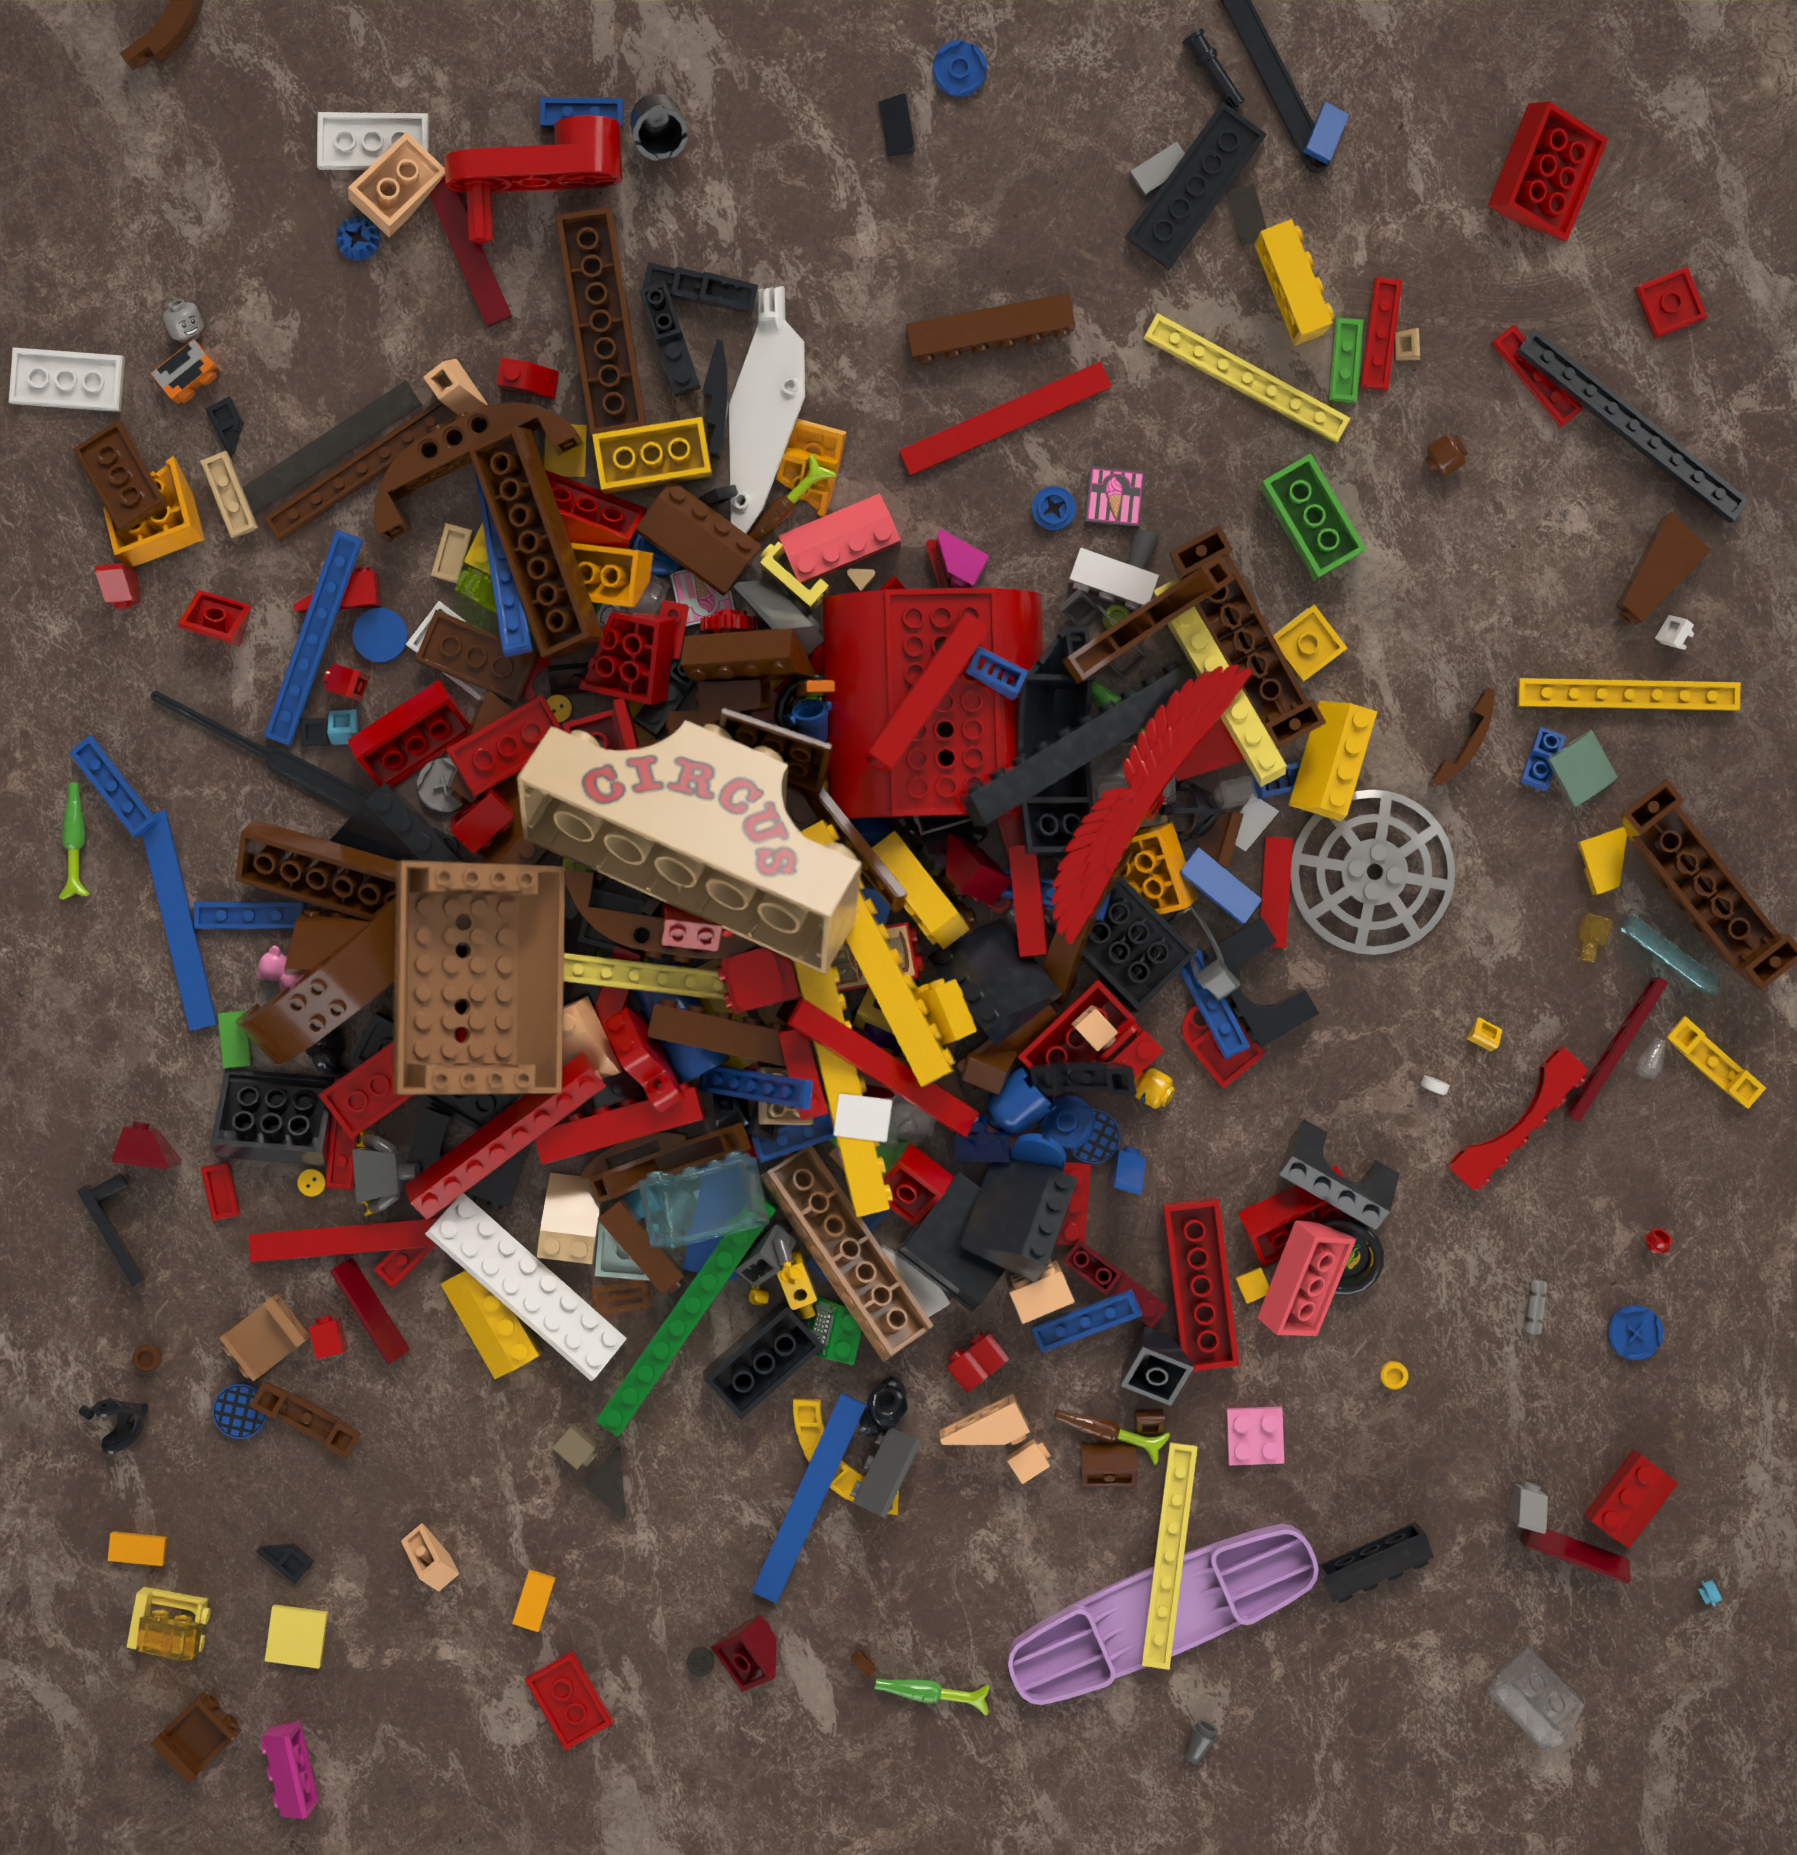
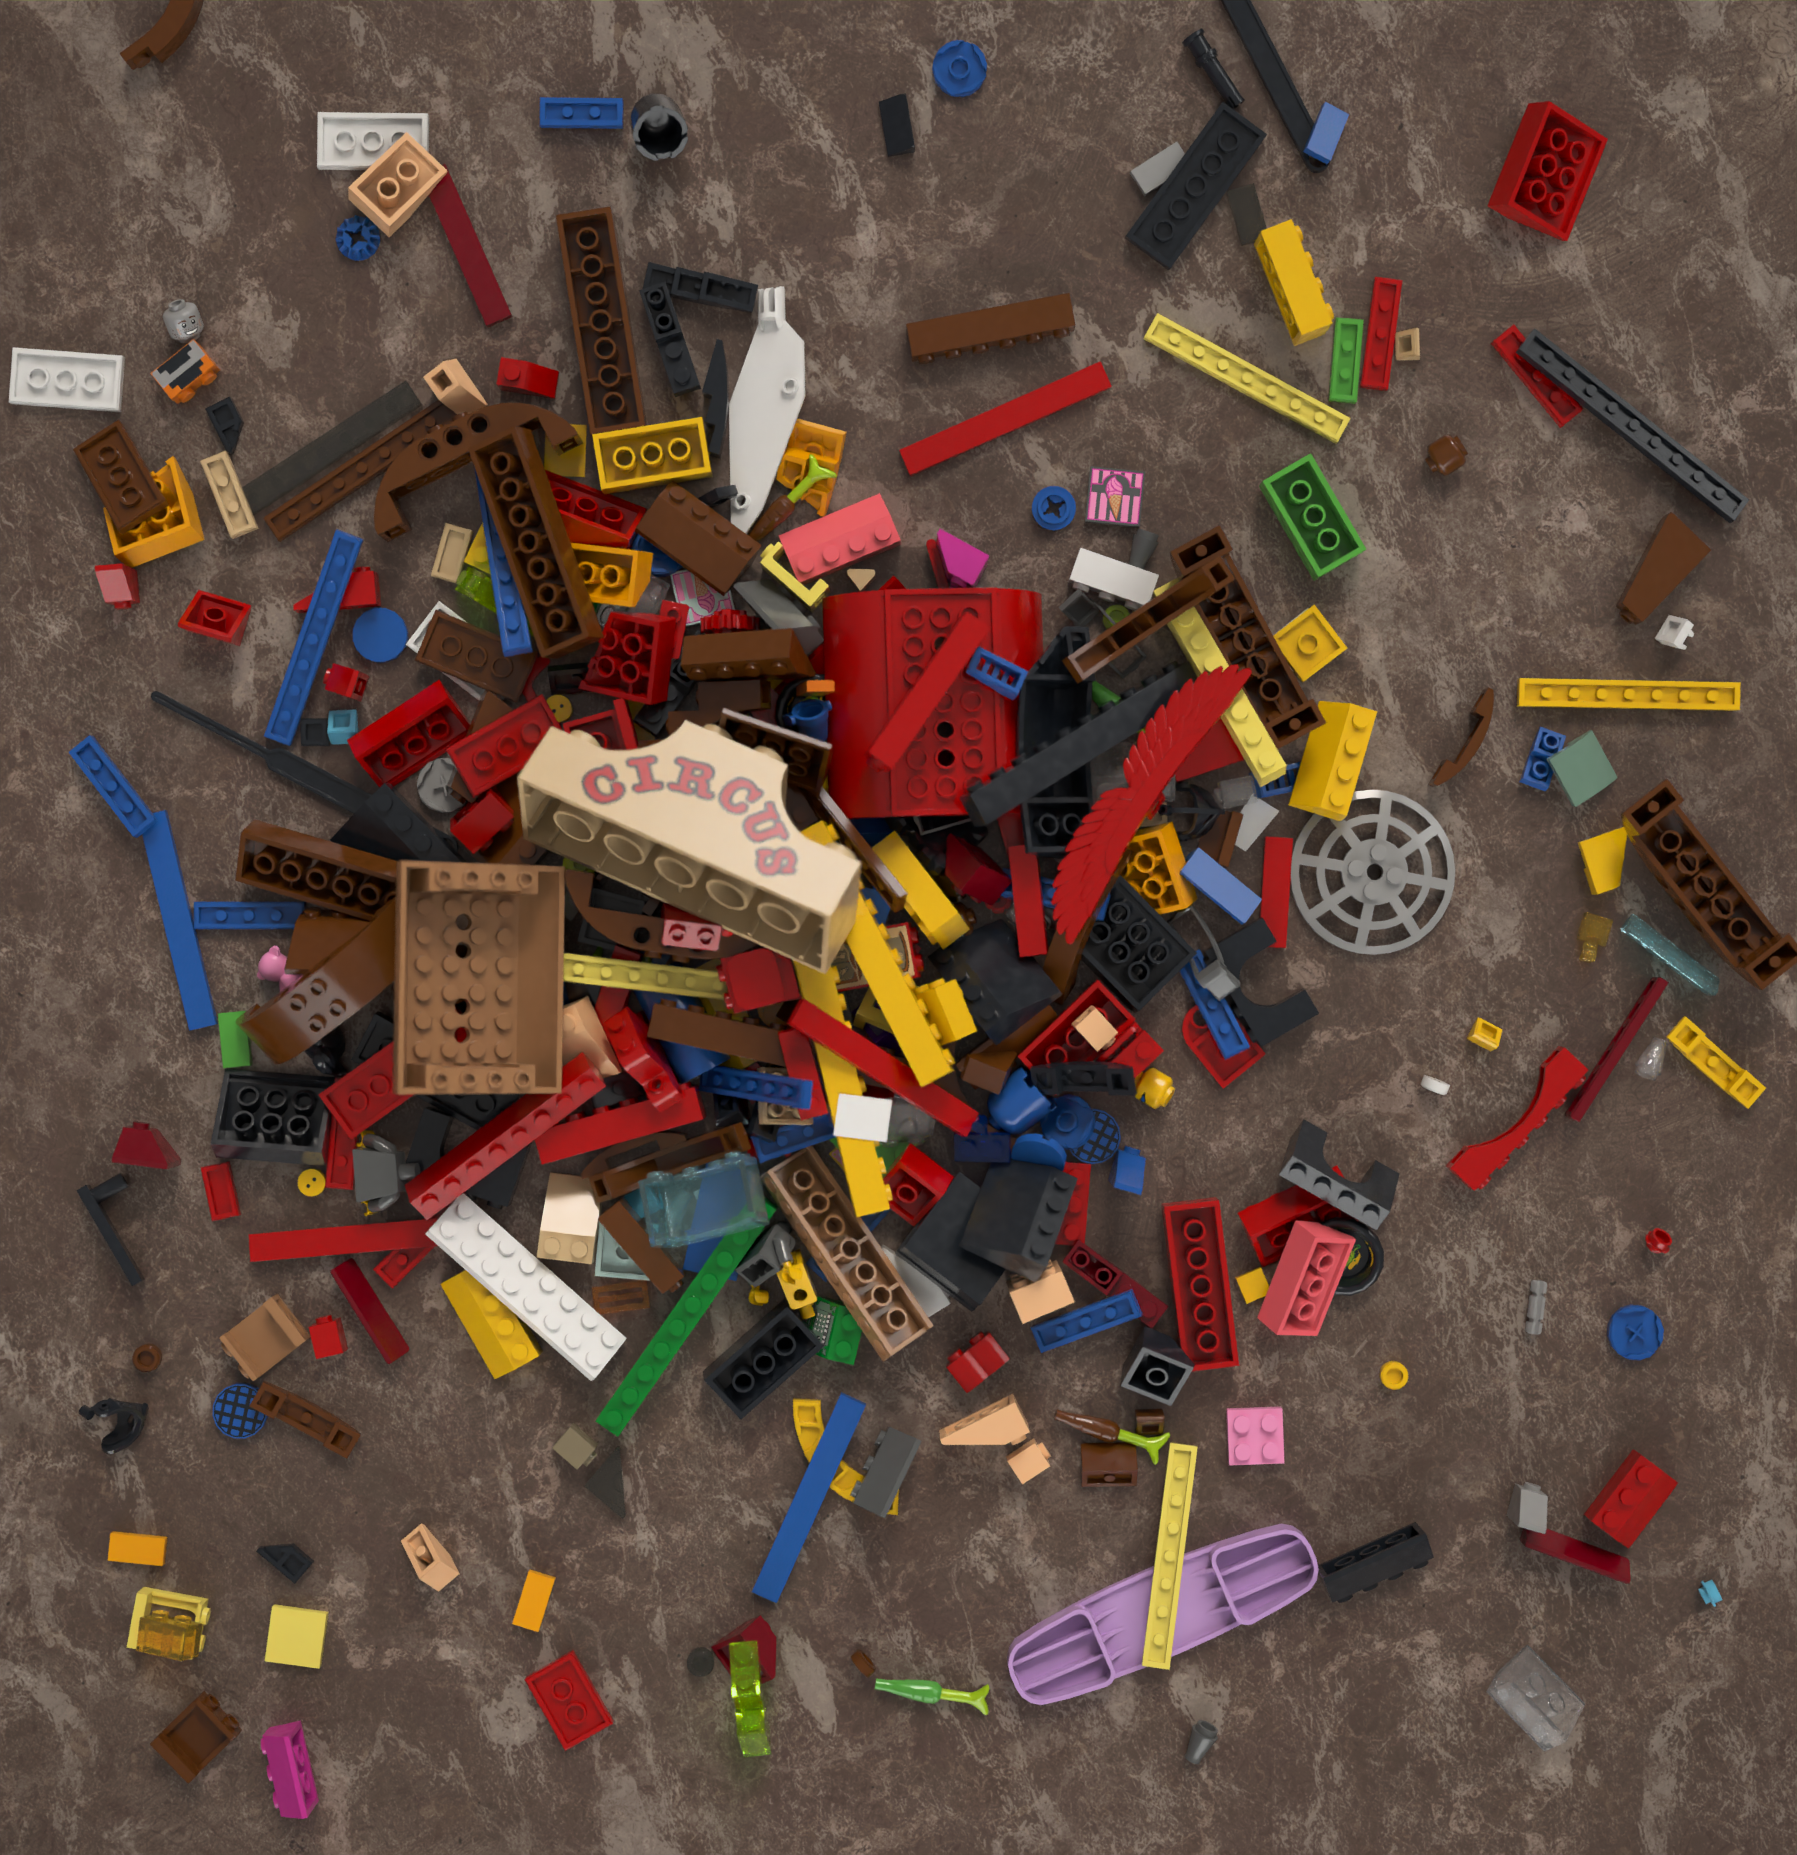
(73, 840): bright green piece -> none
(583, 157): red beam -> none
(748, 1698): none -> clear neon green arch
(884, 1407): black hair -> none
(1670, 302): red tile -> none

